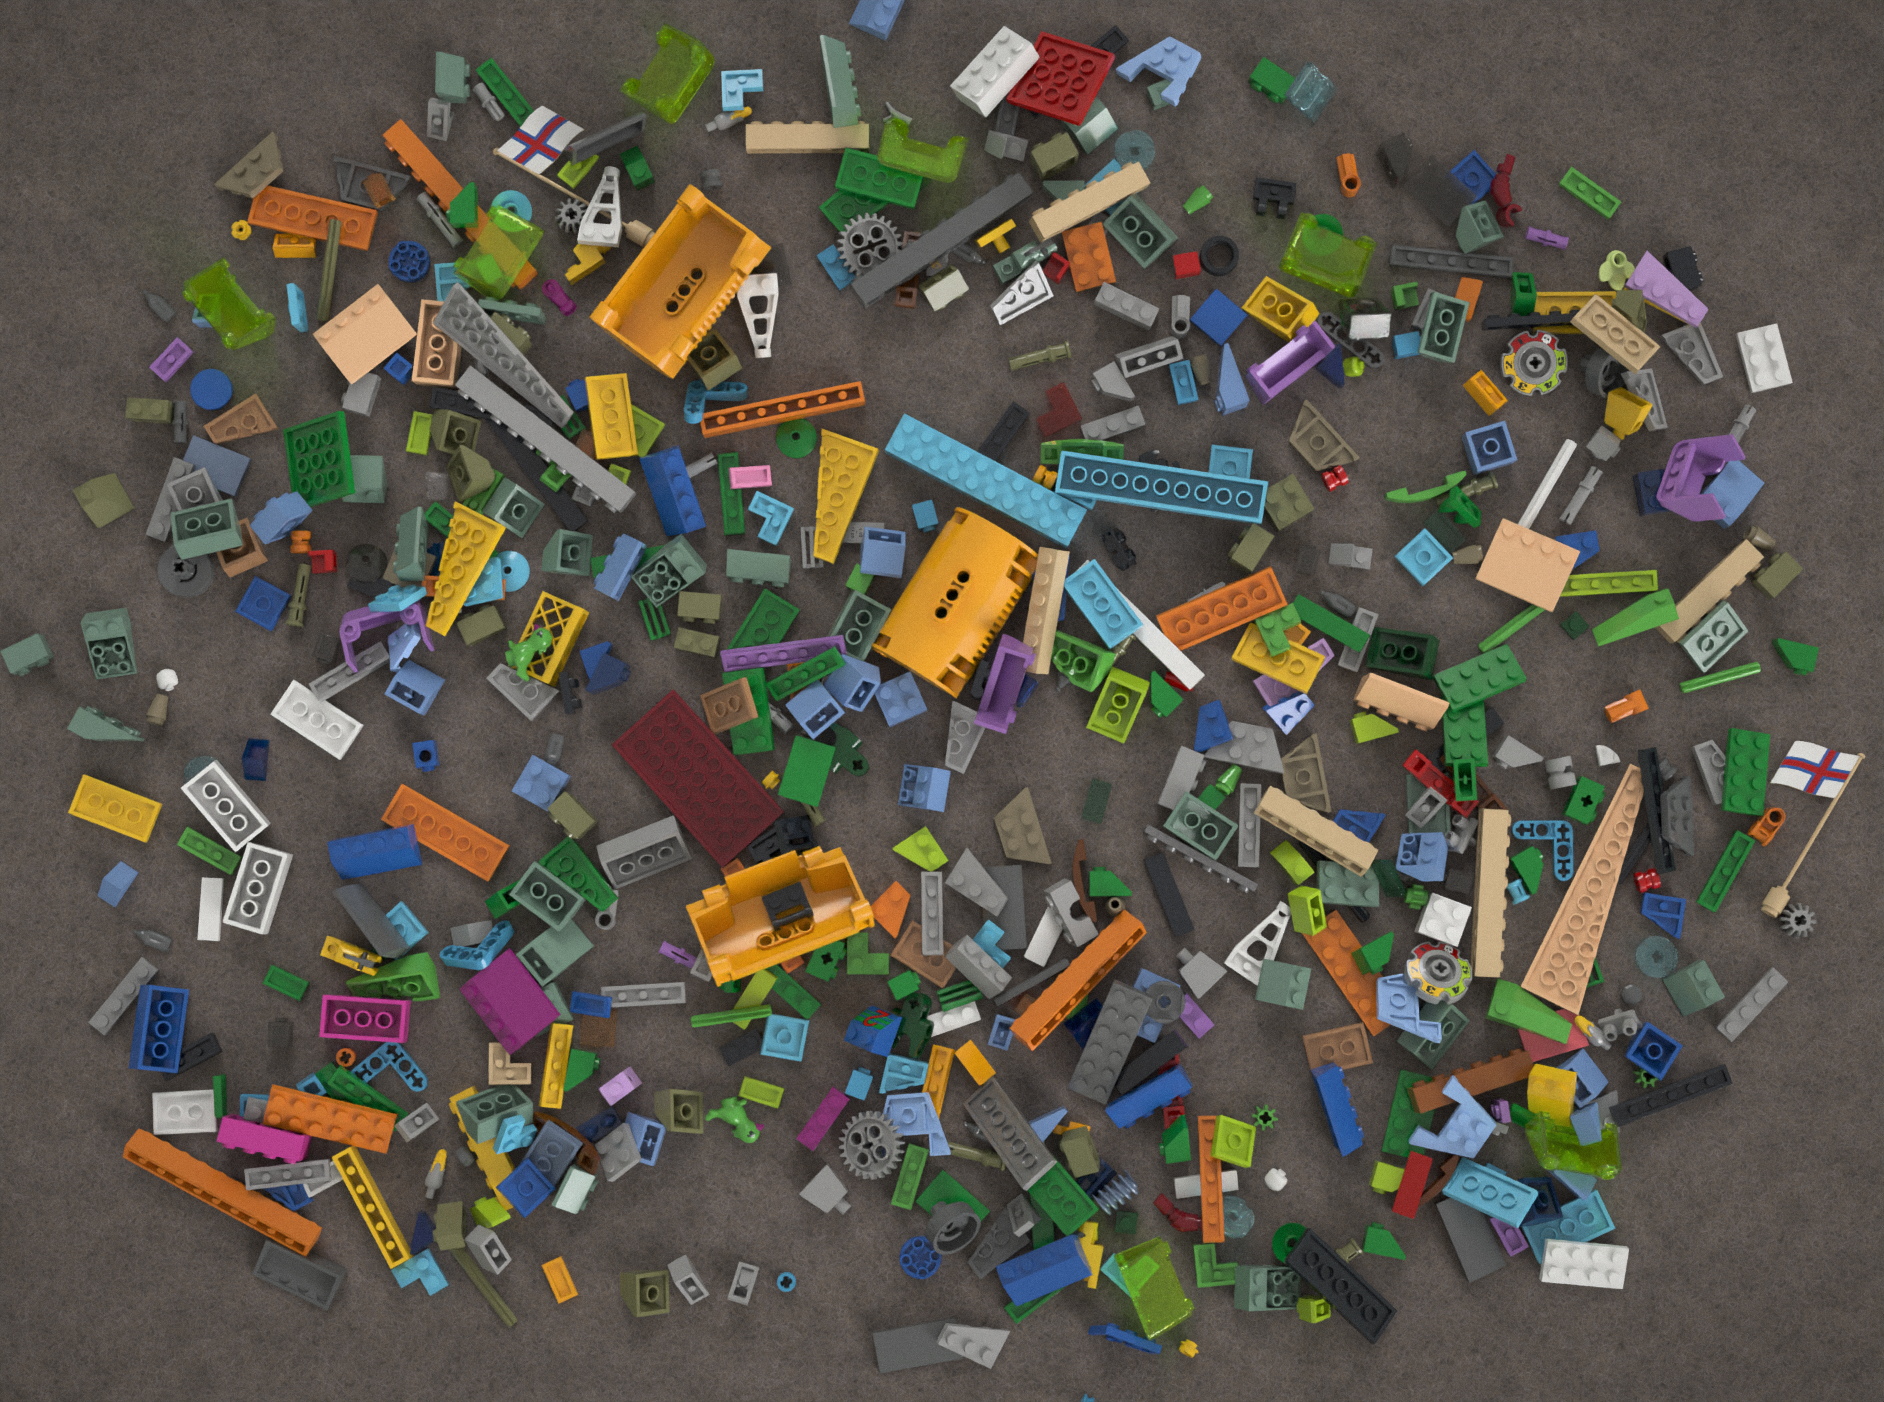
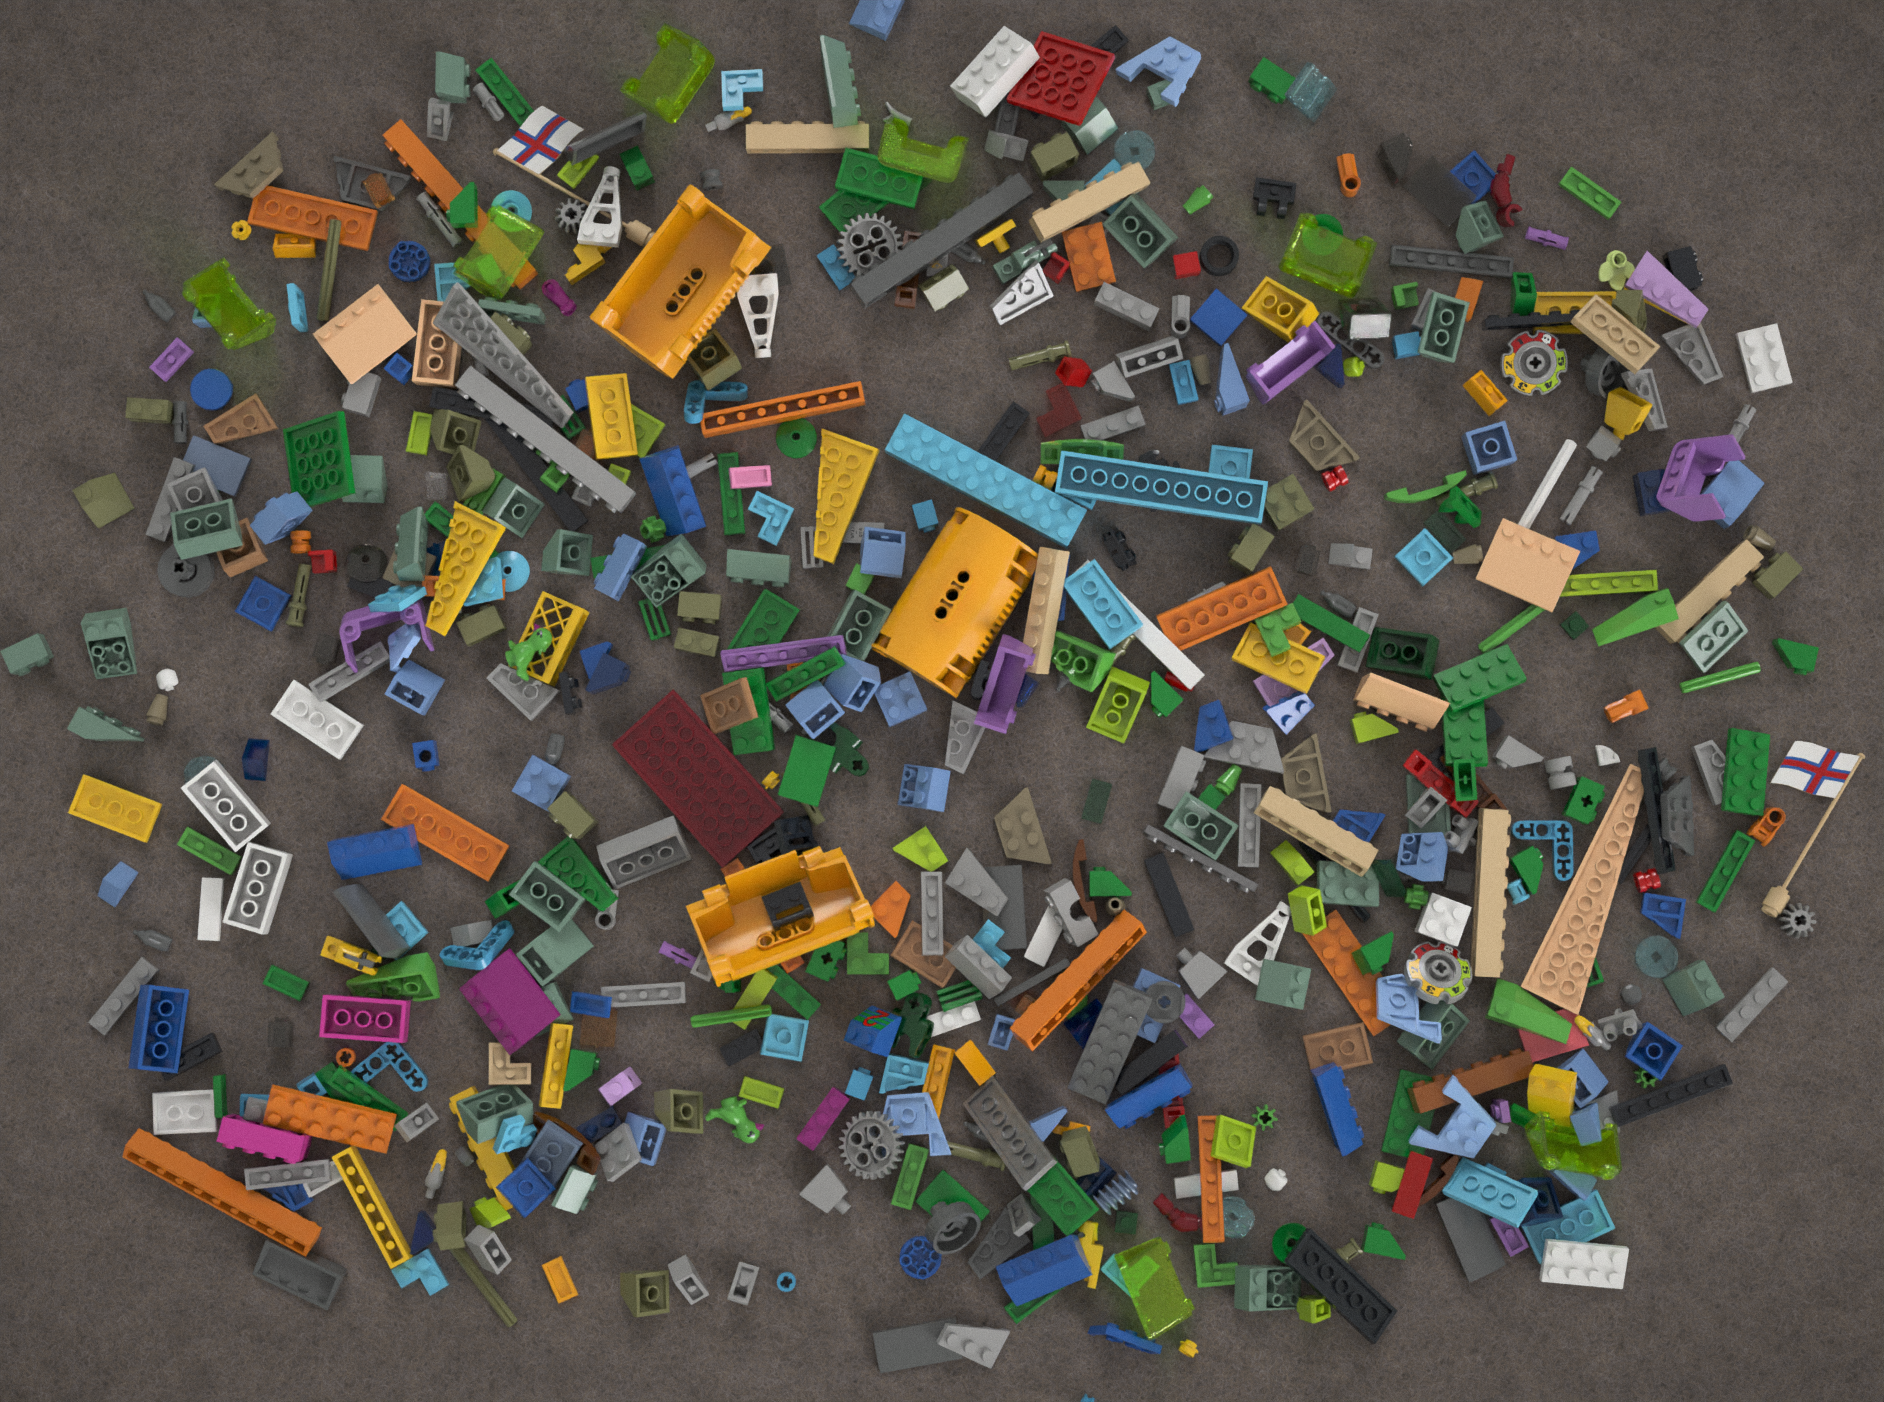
(653, 529): none -> bright green gear
(1073, 372): none -> red panel

